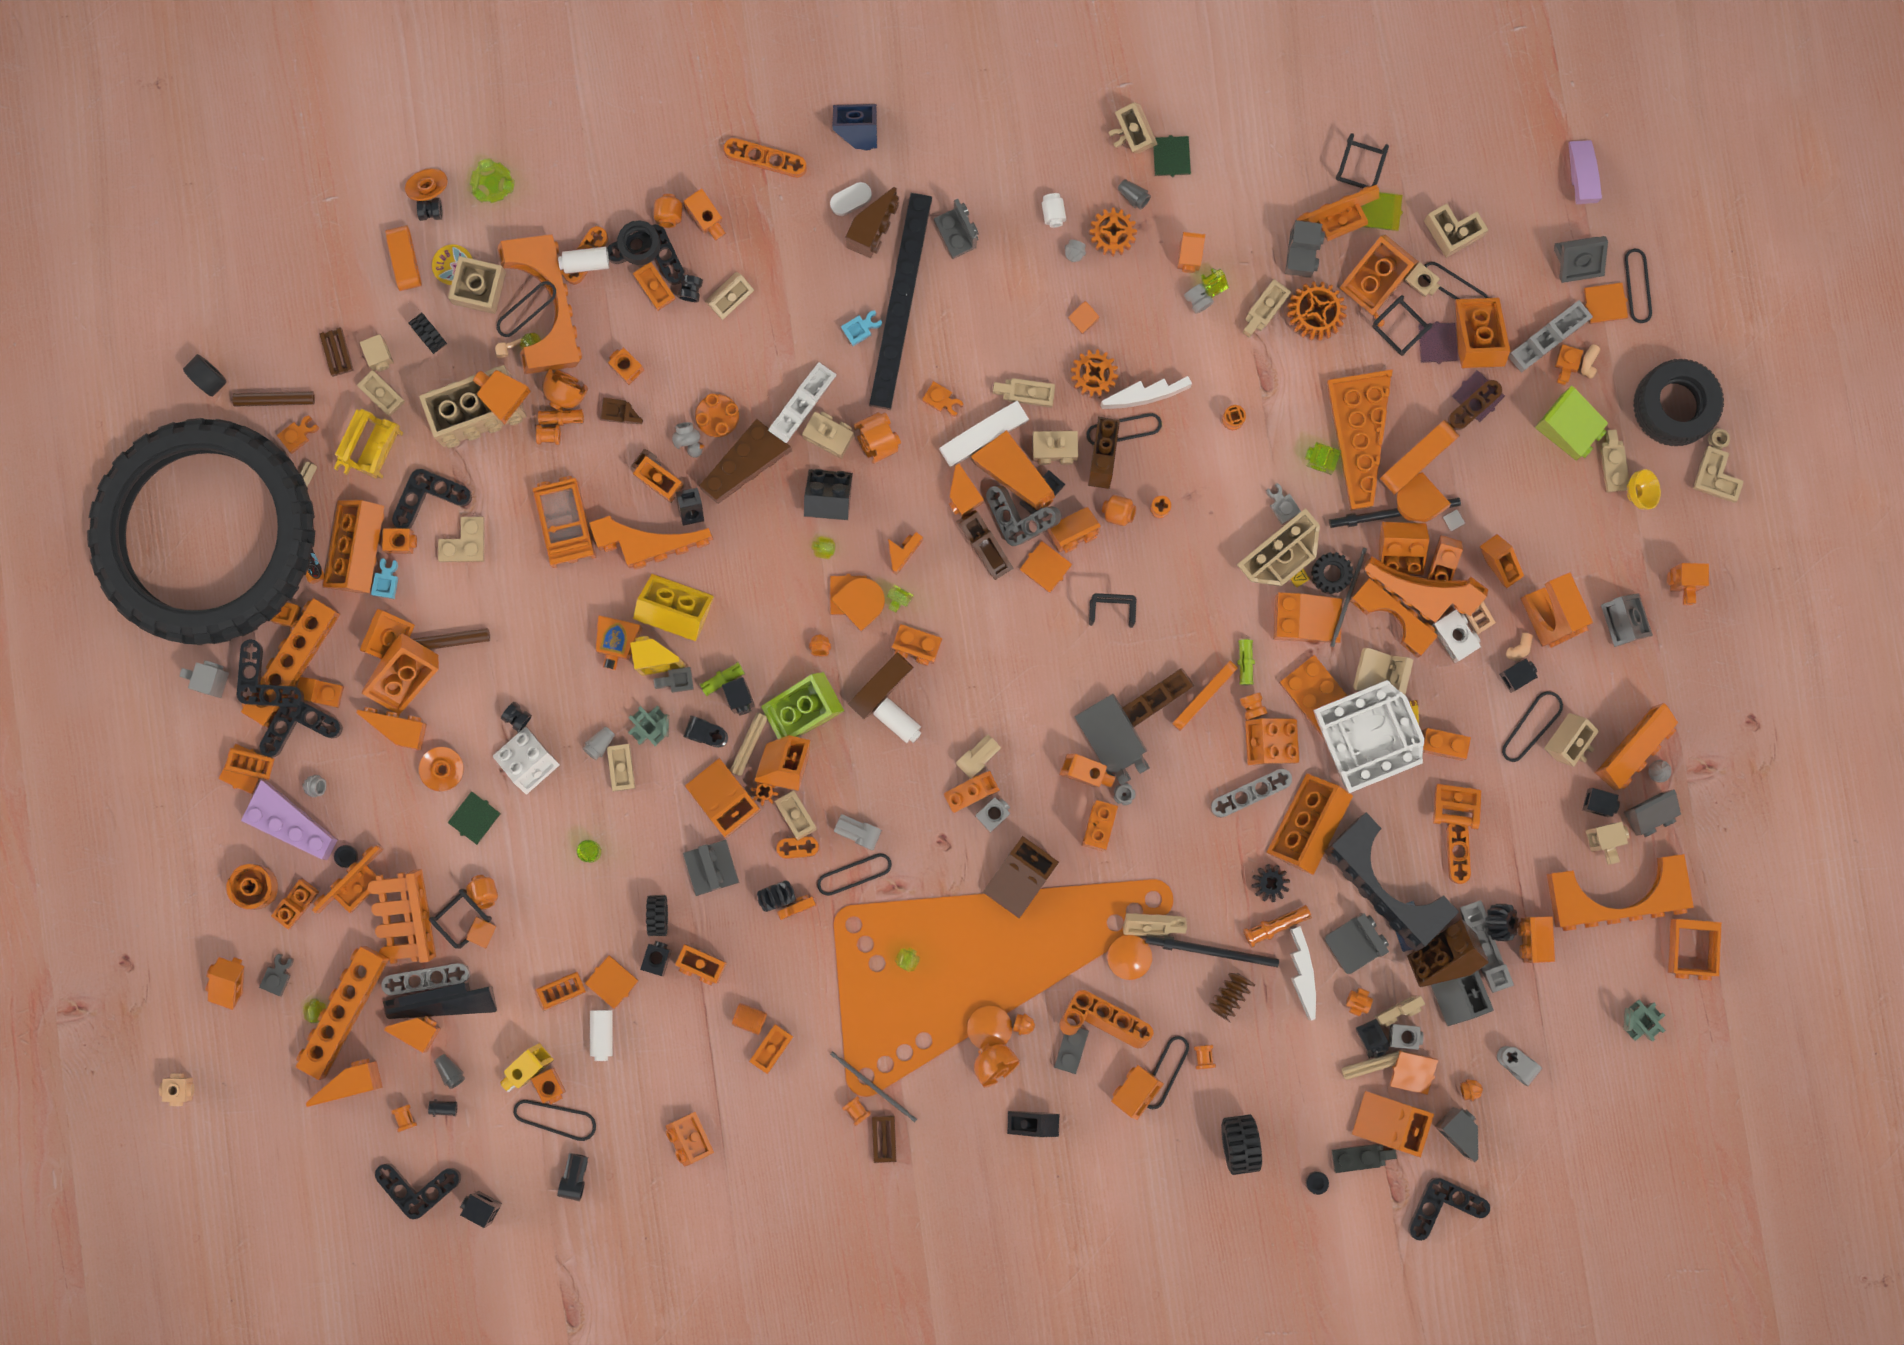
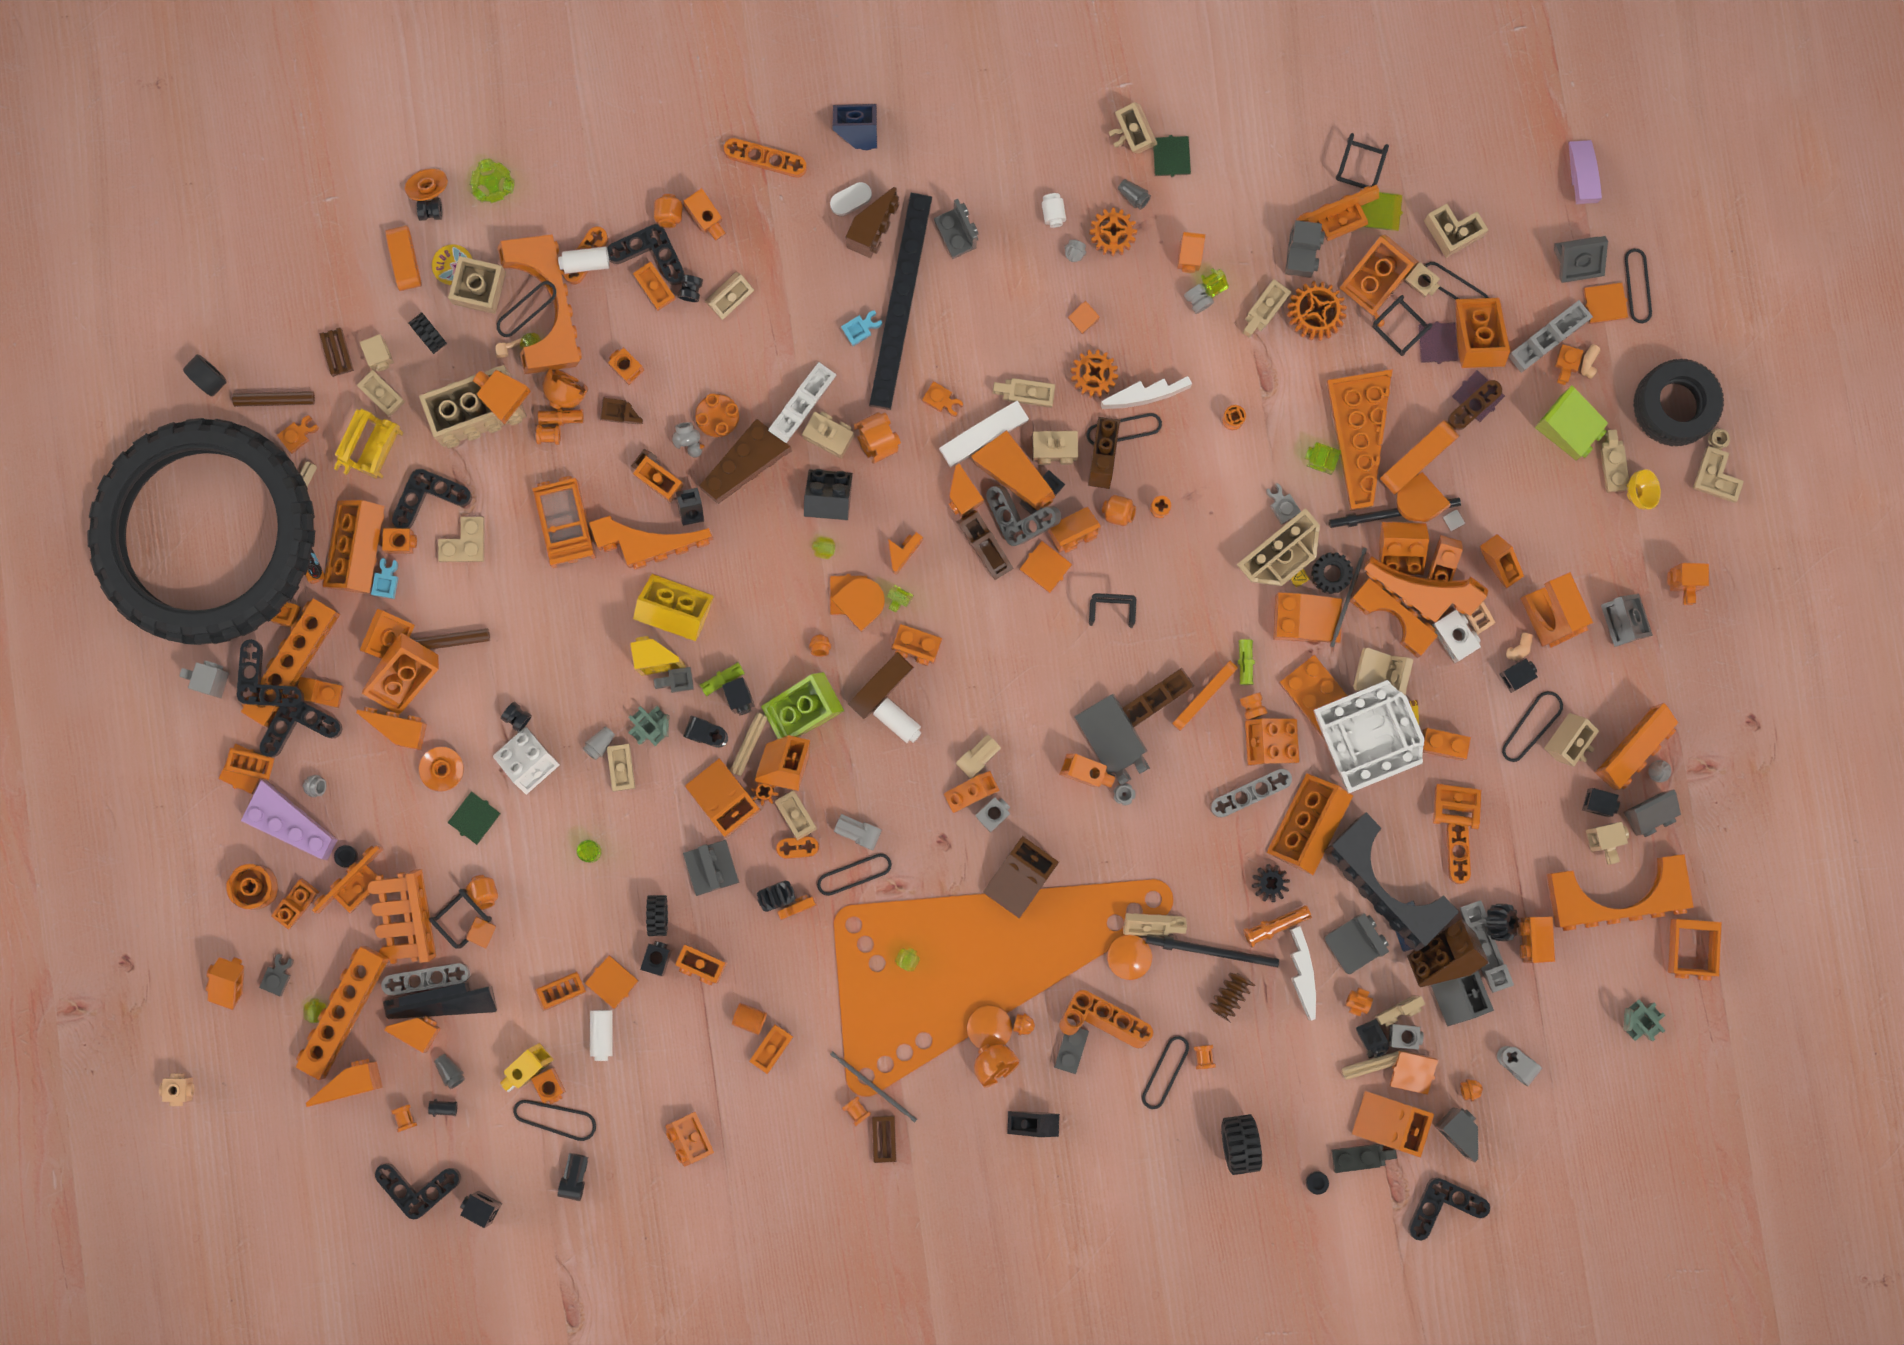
(615, 639): torso -> none
(632, 227): black tyre -> none
(1103, 816): orange window -> none
(1136, 1092): orange brick -> none

